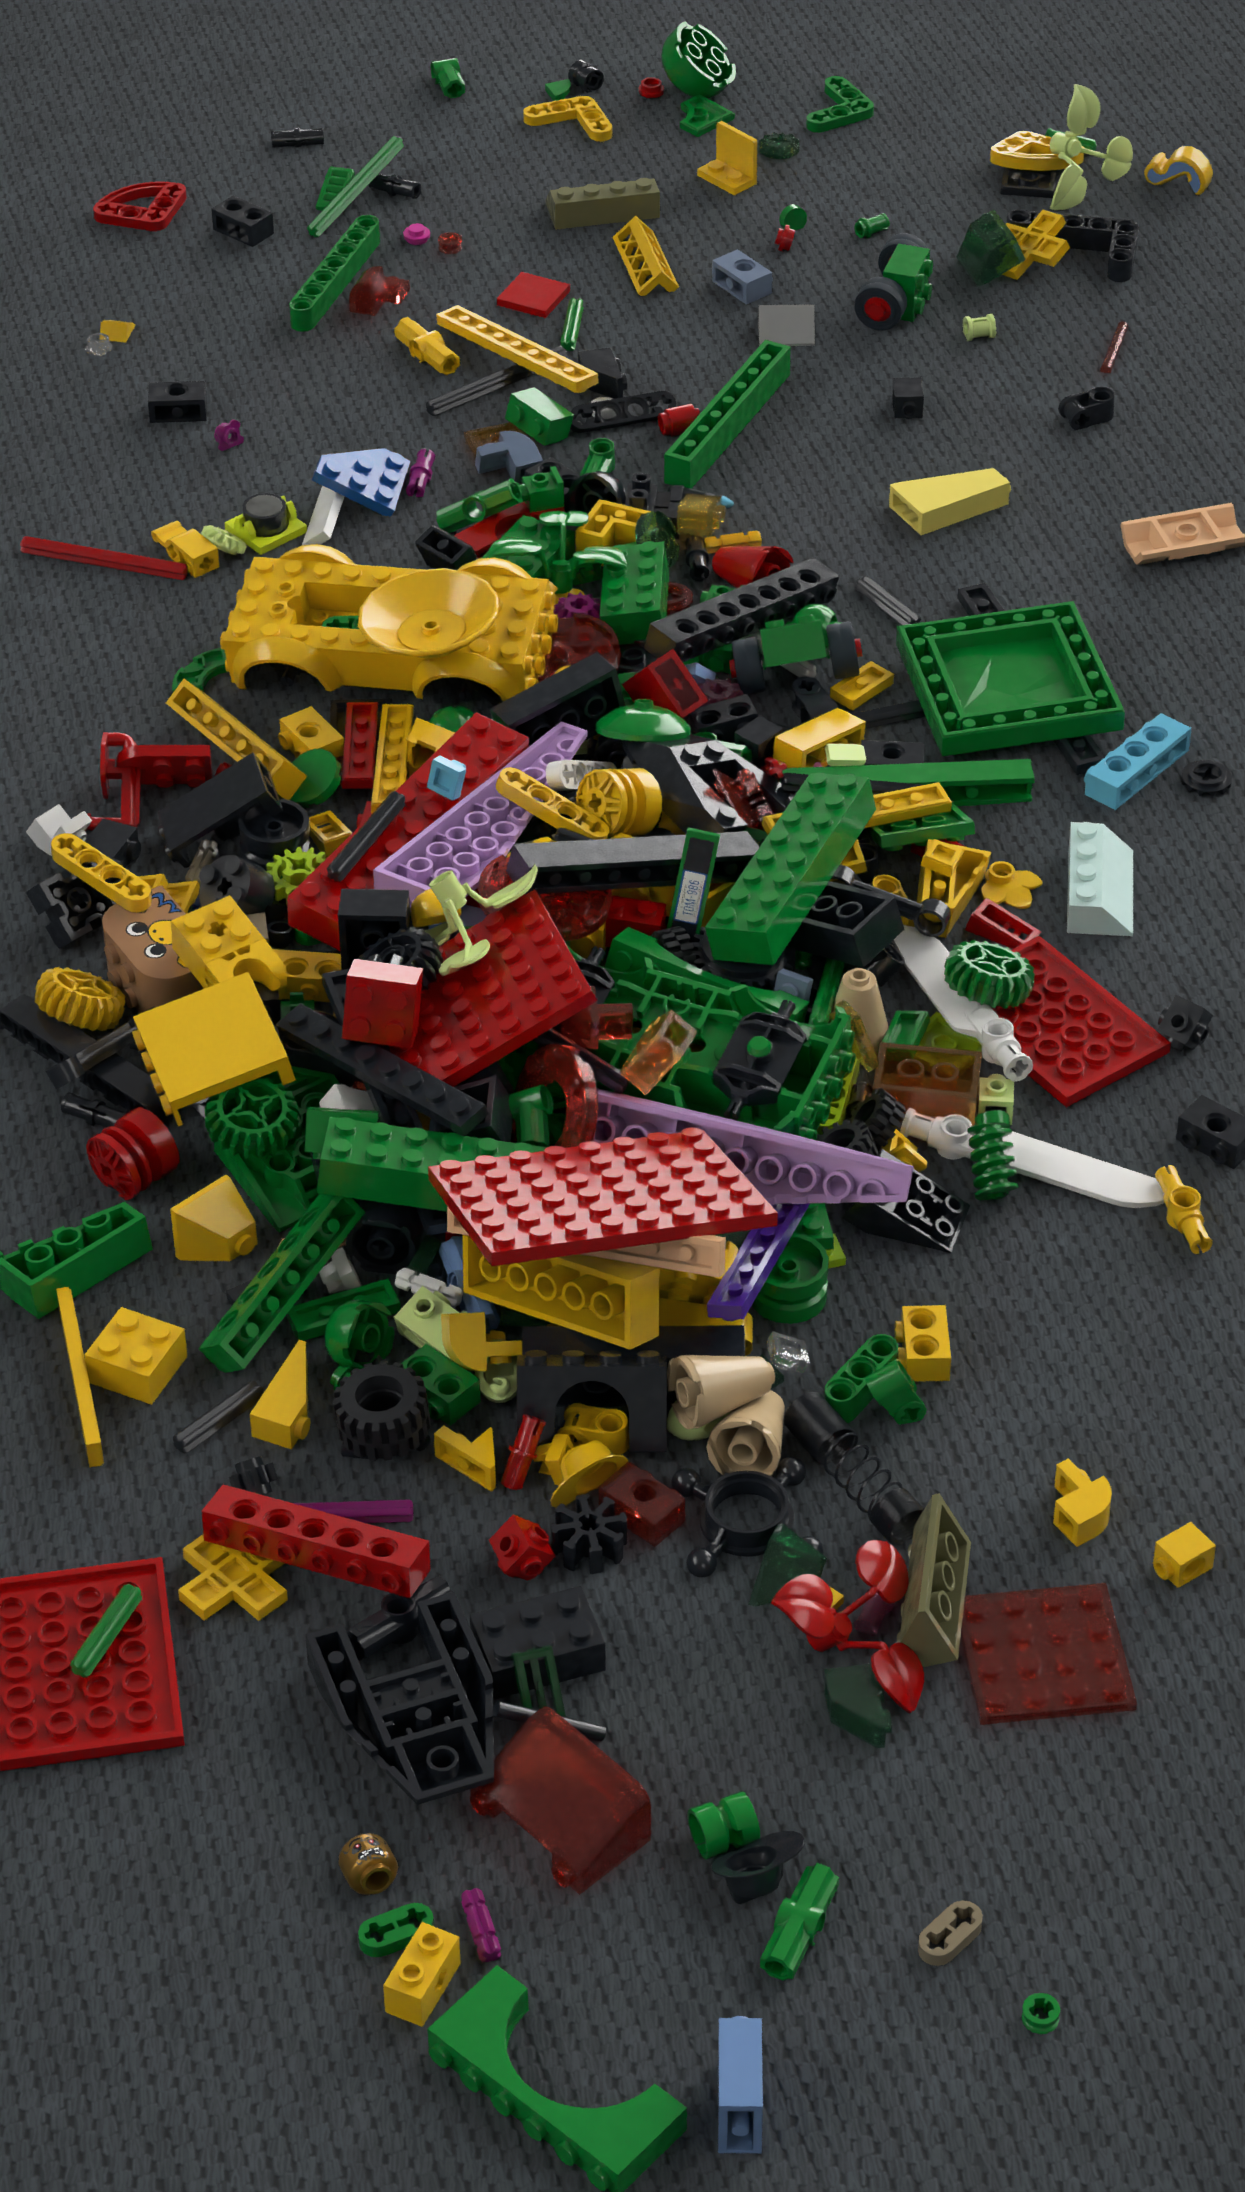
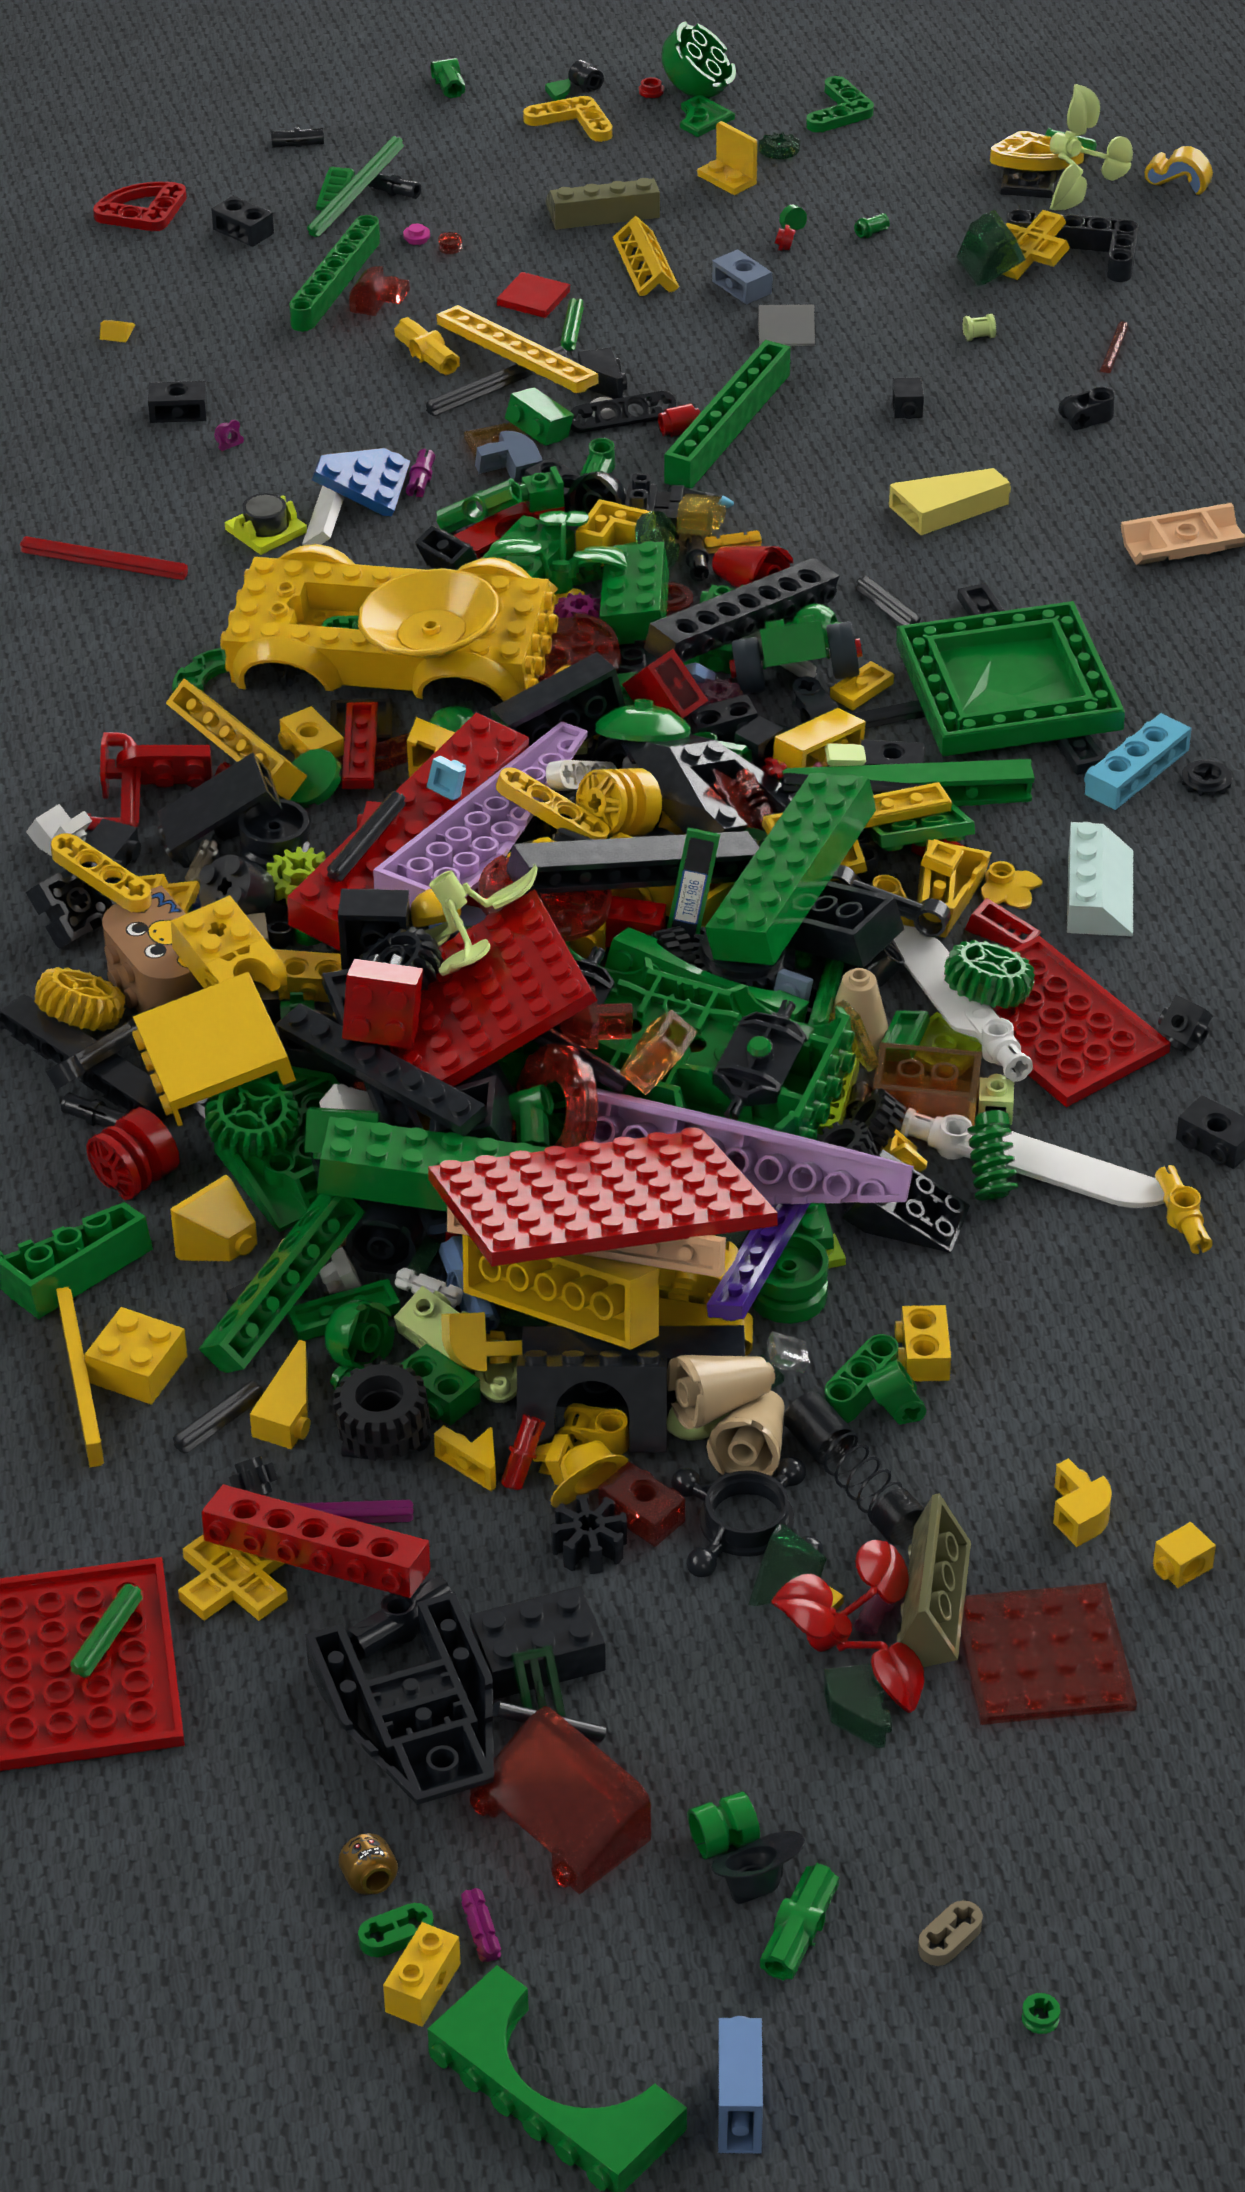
(98, 344): clear plate -> none
(188, 548): yellow piece -> none
(224, 540): yellowish green gear -> none
(336, 831): yellow slope -> none
(392, 753): yellow tile -> none
(521, 1548): red brick -> none
(902, 288): brick -> none

